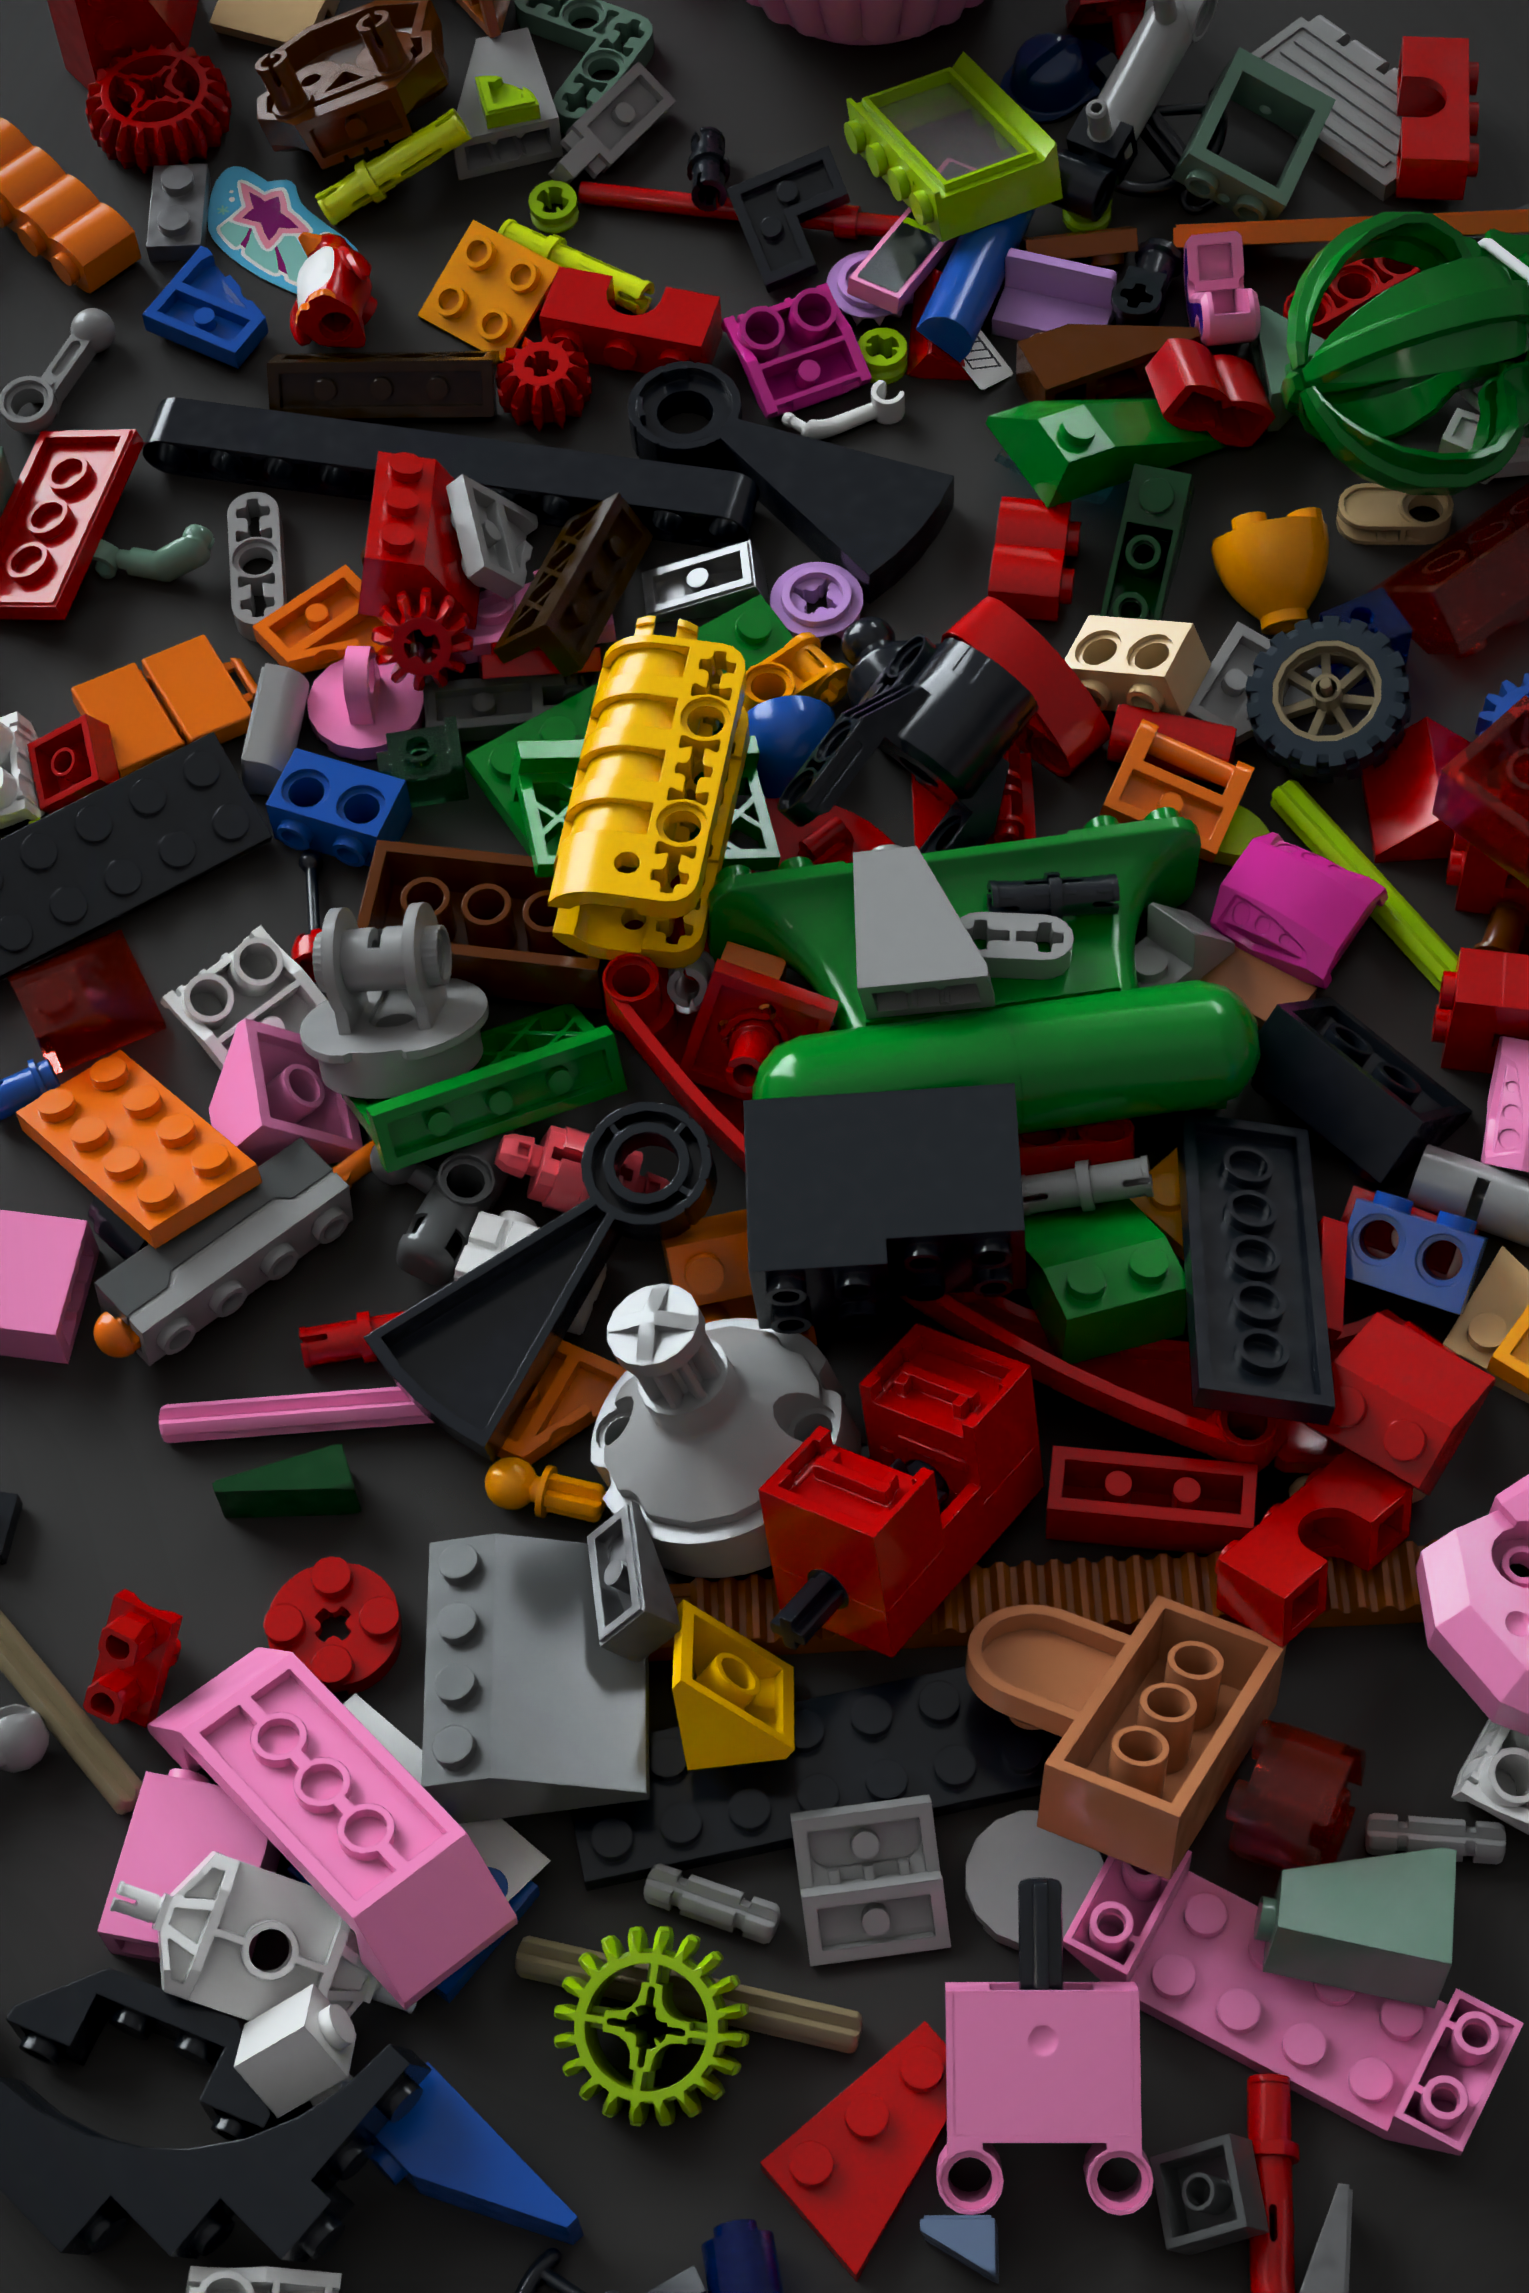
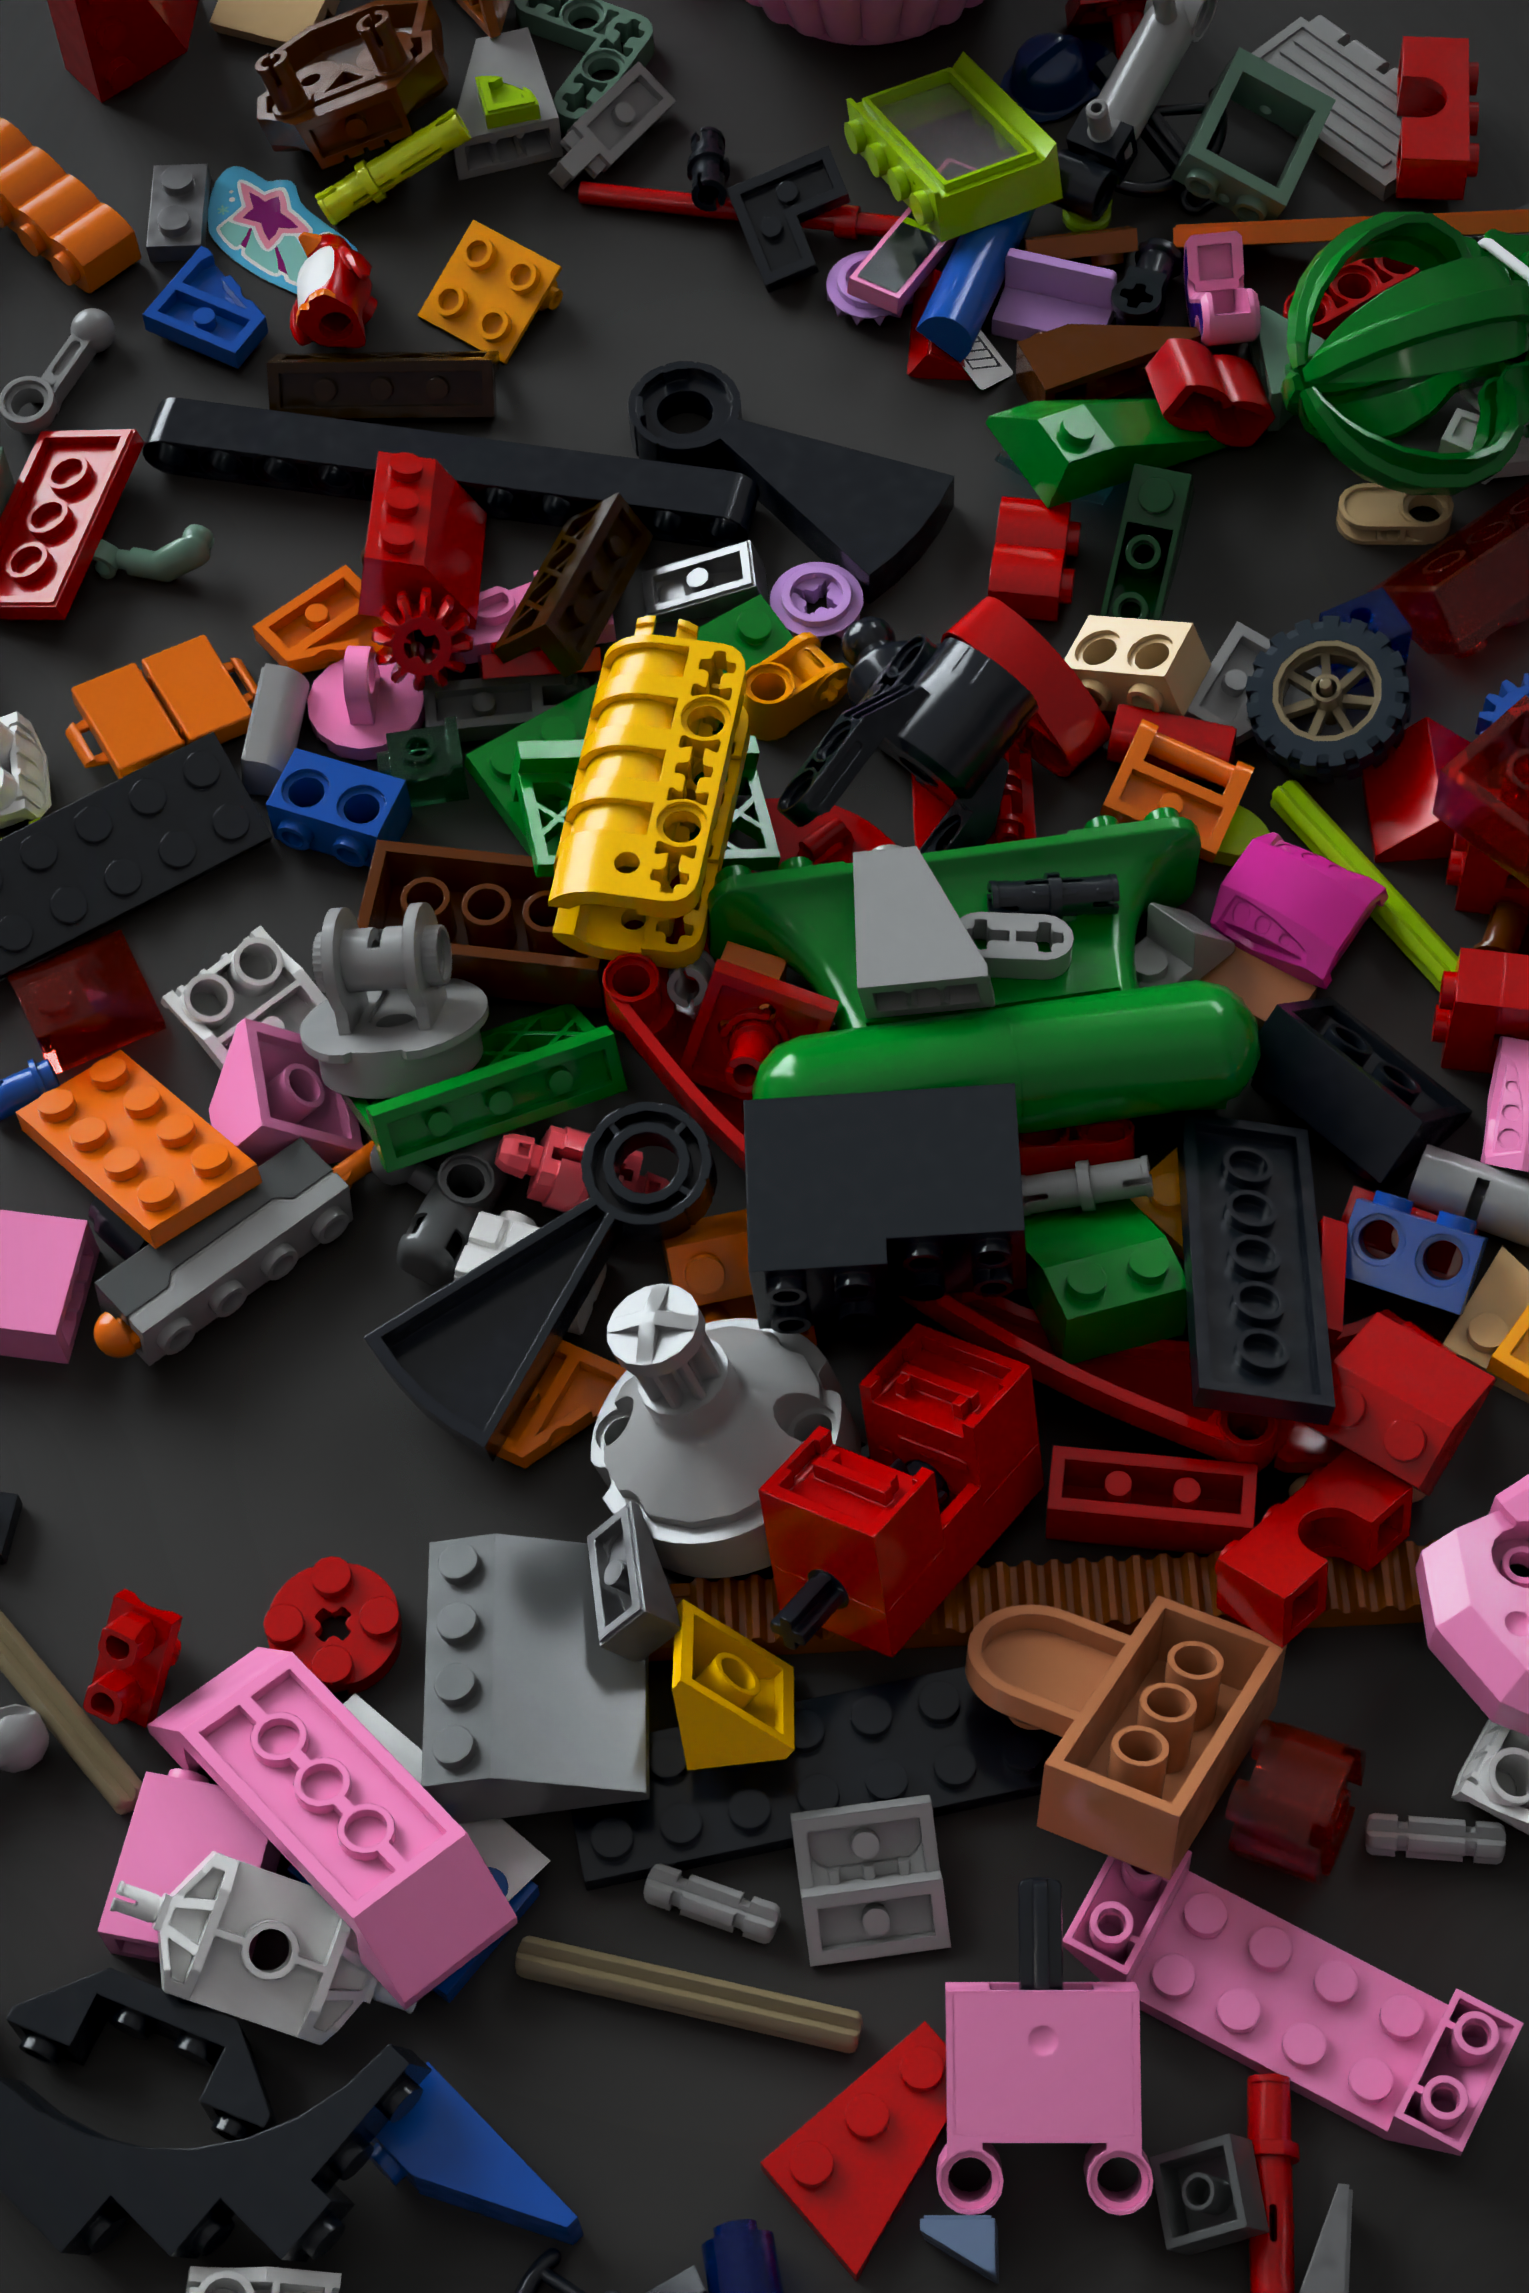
(72, 762): red piece -> none
(161, 119): red gear -> none
(246, 548): light grey beam -> none
(288, 1414): bright pink axle -> none
(297, 2051): white brick -> none
(298, 1486): dark green slope -> none
(310, 863): hinge -> none
(341, 1339): red pin -> none
(491, 536): light grey wing -> none
(514, 1484): light orange axle -> none
(543, 382): red gear -> none
(548, 194): lime bush -> none
(627, 287): neon yellow pin -> none
(643, 2059): lime gear -> none
(677, 329): red arch -> none
(786, 736): blue helmet -> none
(797, 351): dark pink slope -> none
(879, 409): white piece -> none
(886, 343): lime bush -> none
(1020, 1850): light grey tile -> none
(1274, 565): light orange piece -> none
(1365, 1924): sand green slope -> none

